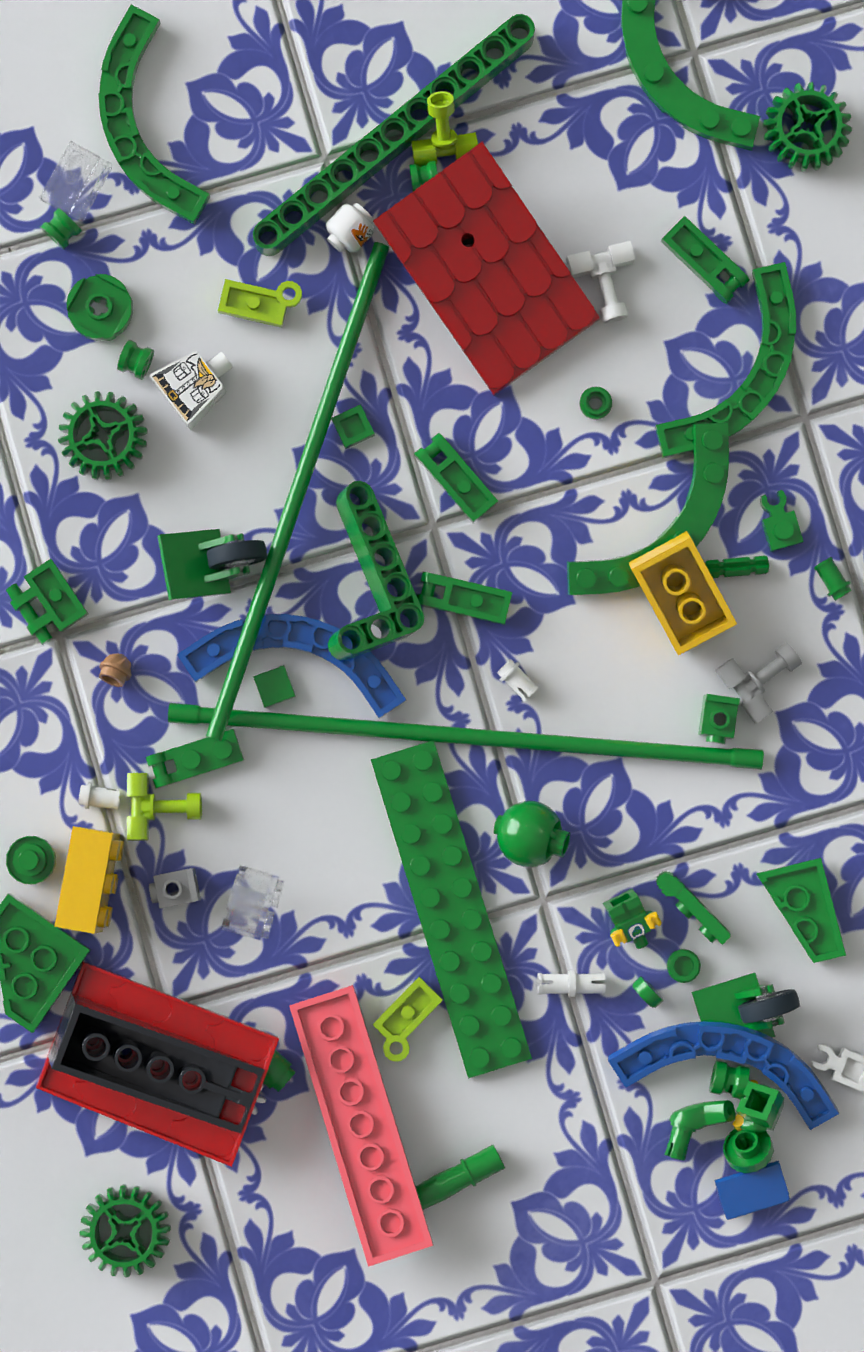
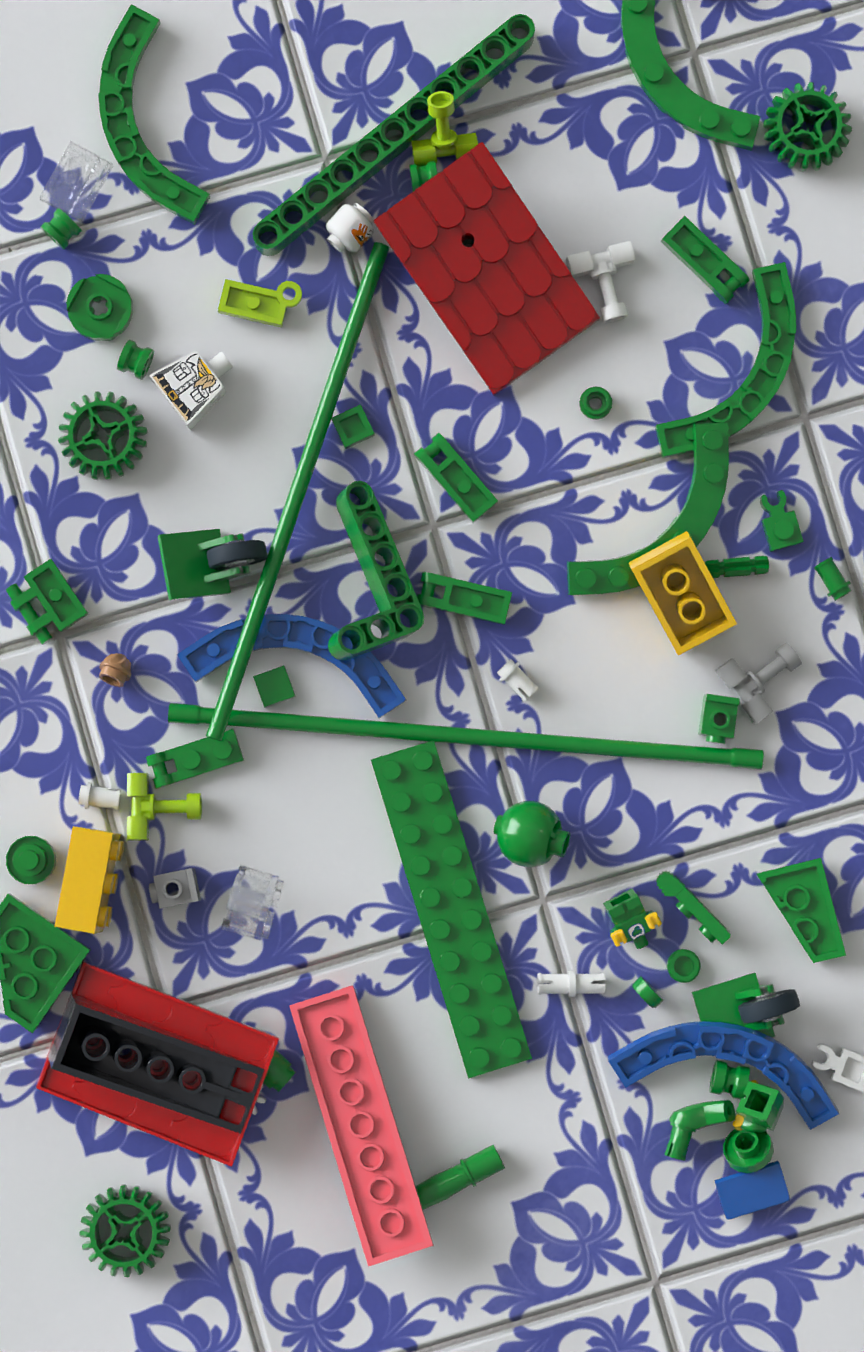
(405, 1016): lime hinge -> none

